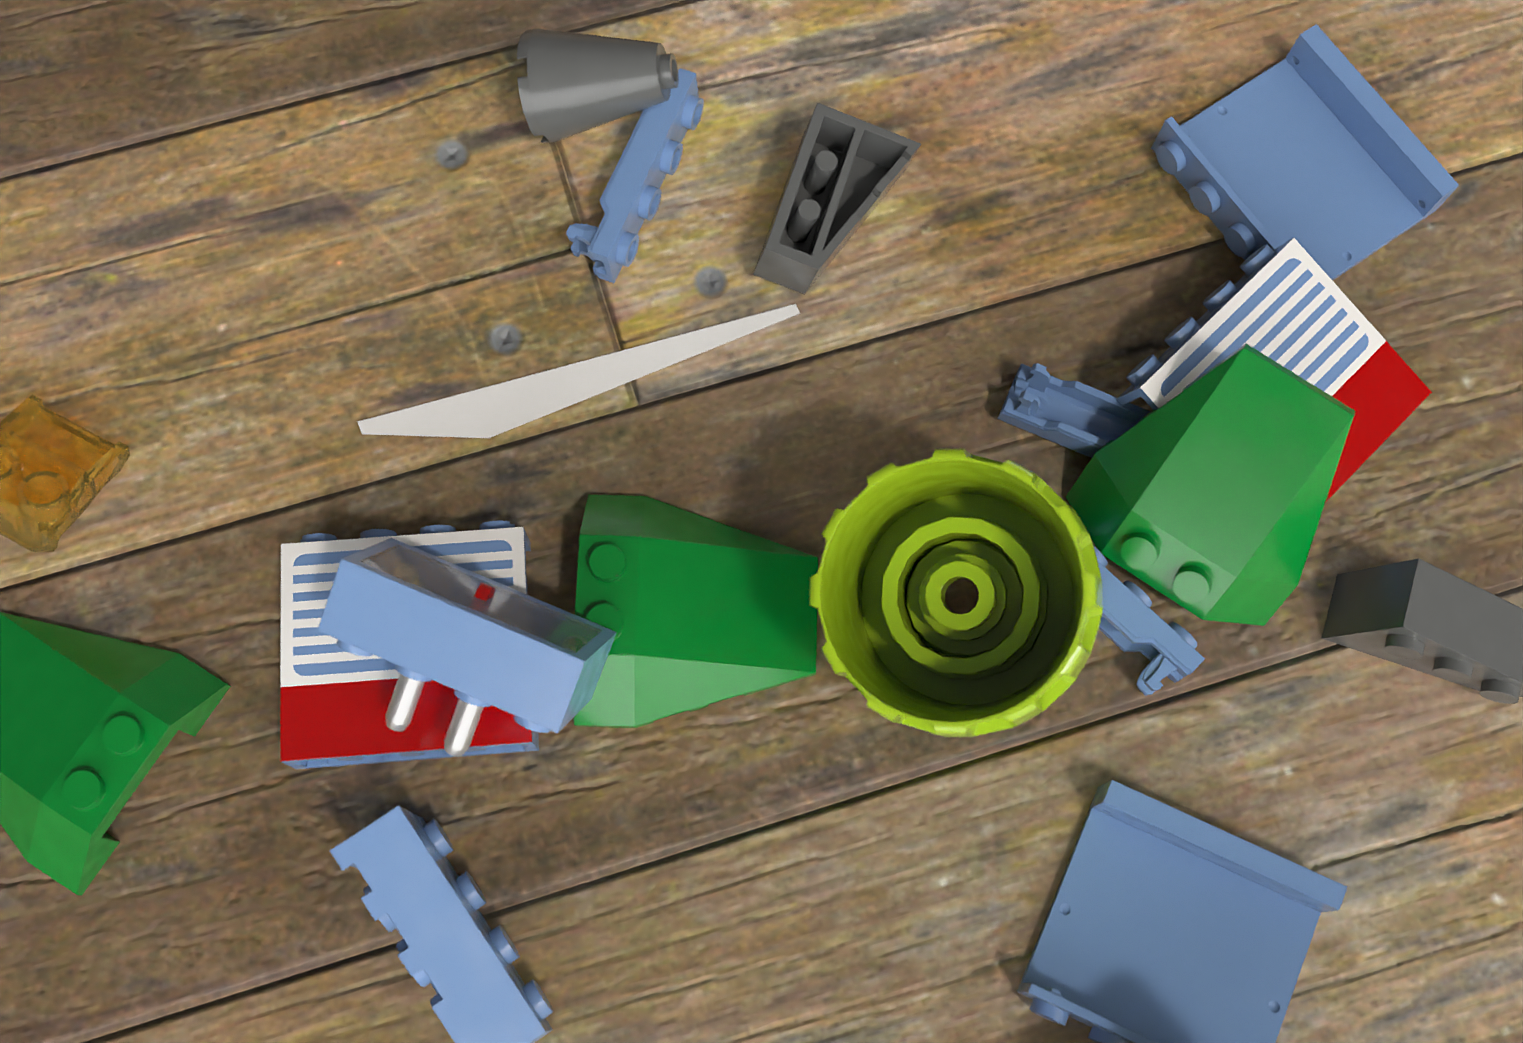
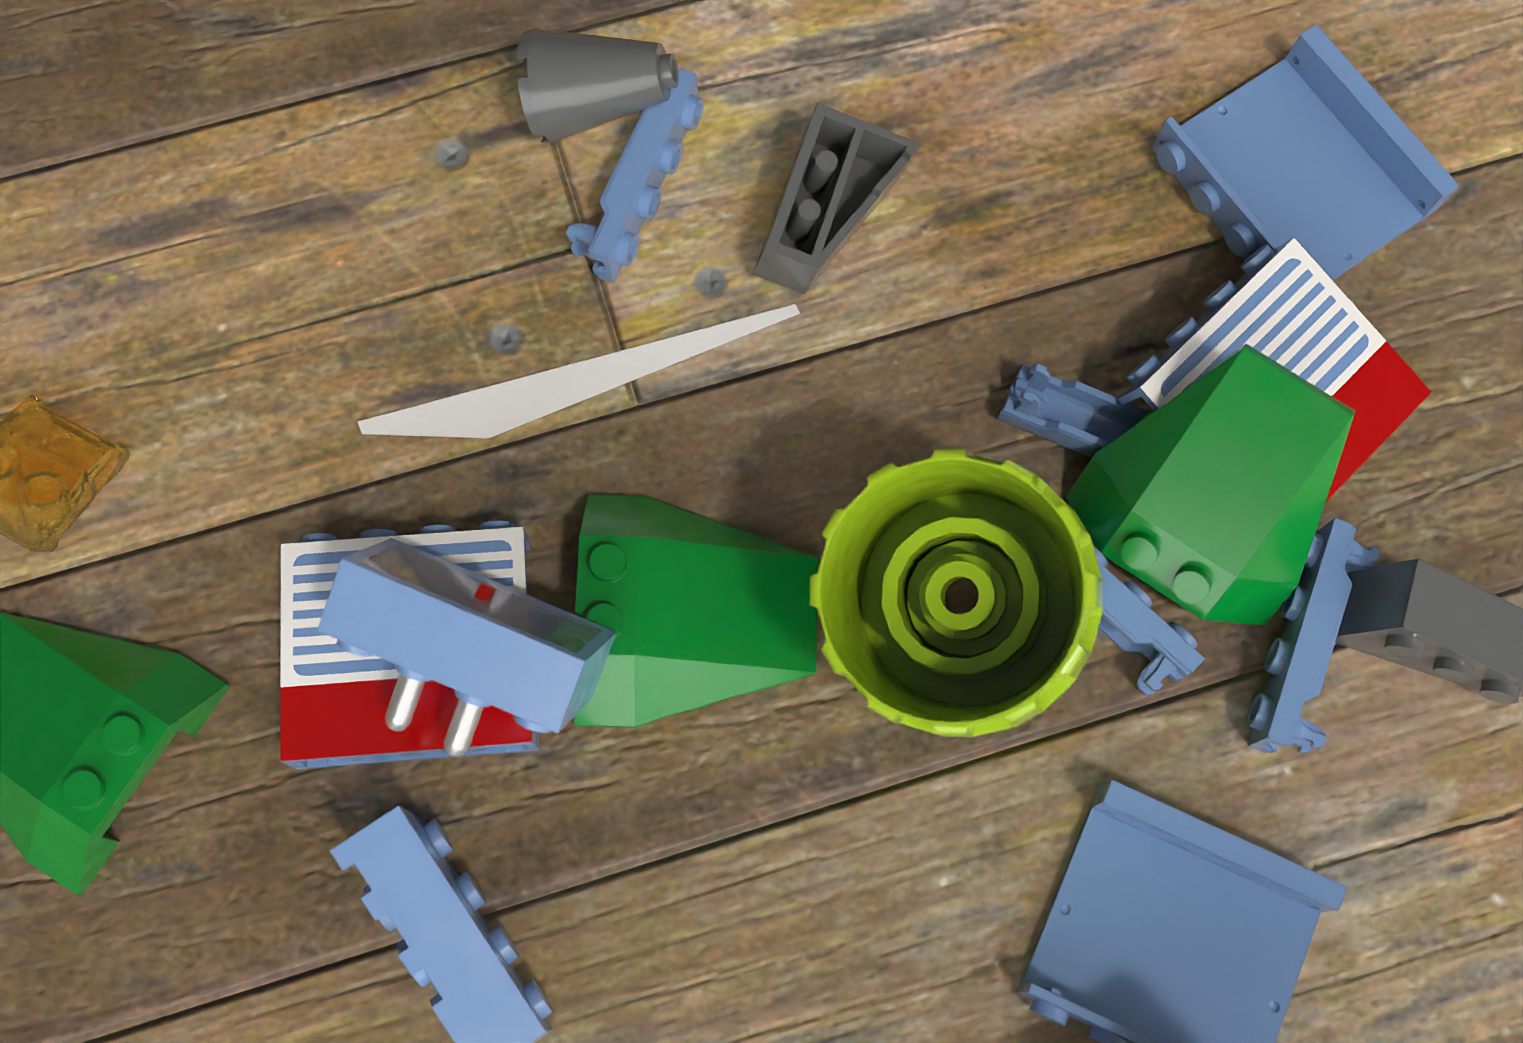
(1303, 653): none -> medium blue piece

